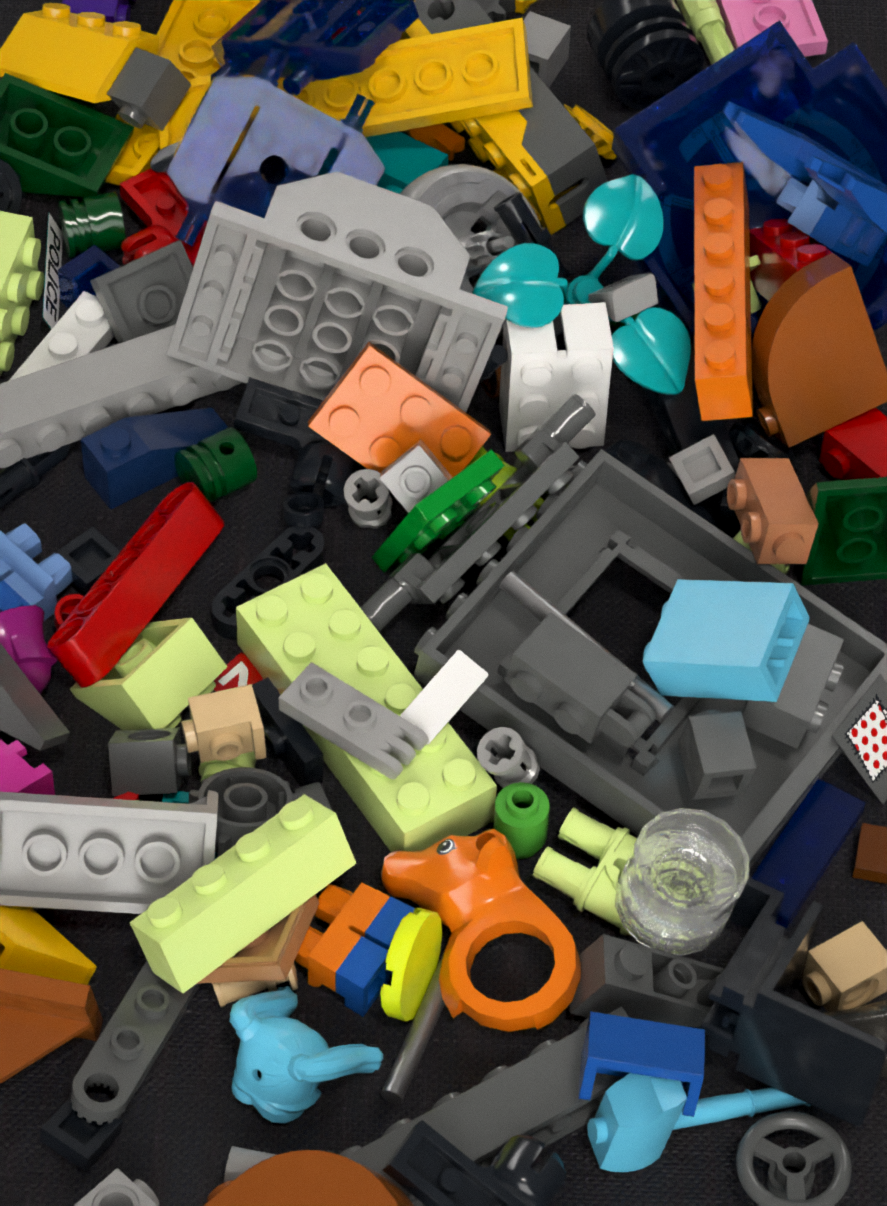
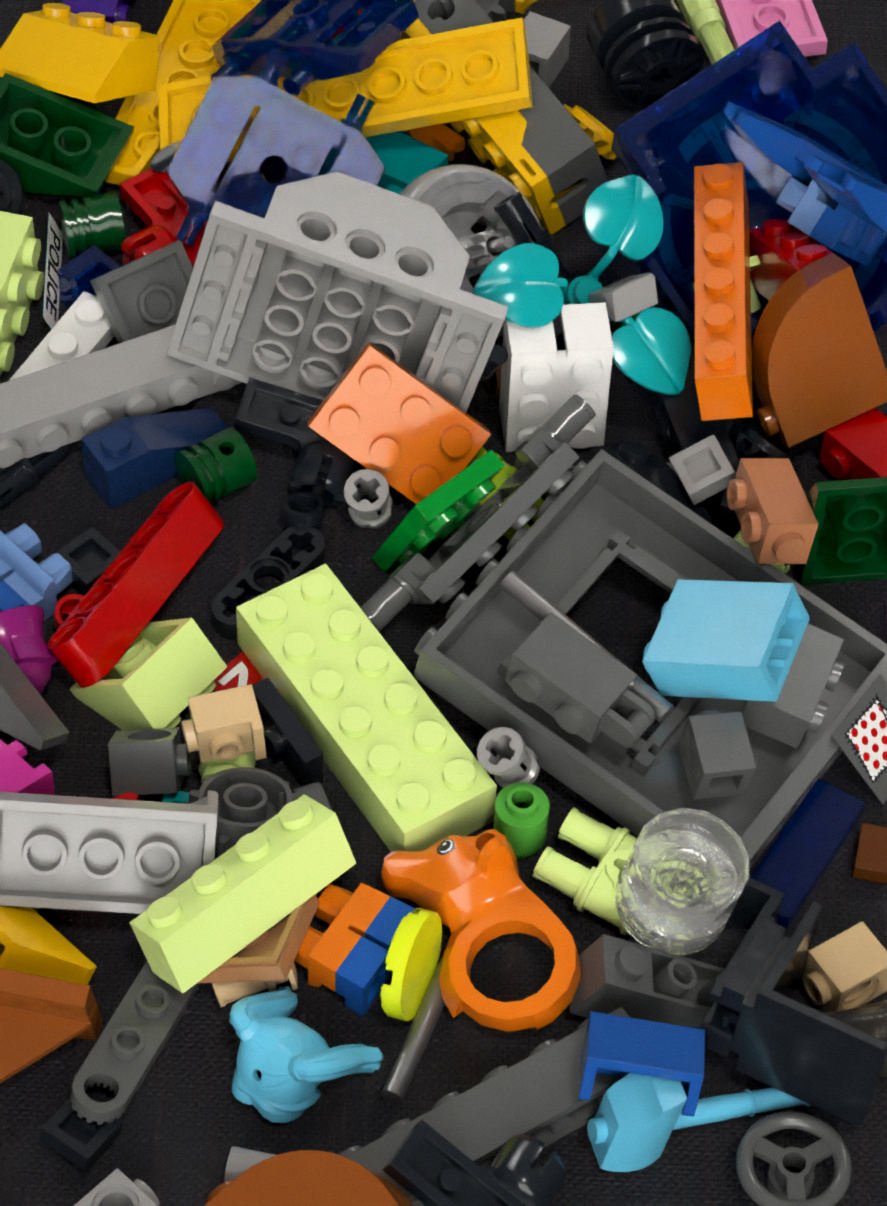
(148, 90): dark grey brick -> none
(352, 721): light grey hinge -> none
(414, 475): light grey brick -> none
(445, 694): white sticker -> none

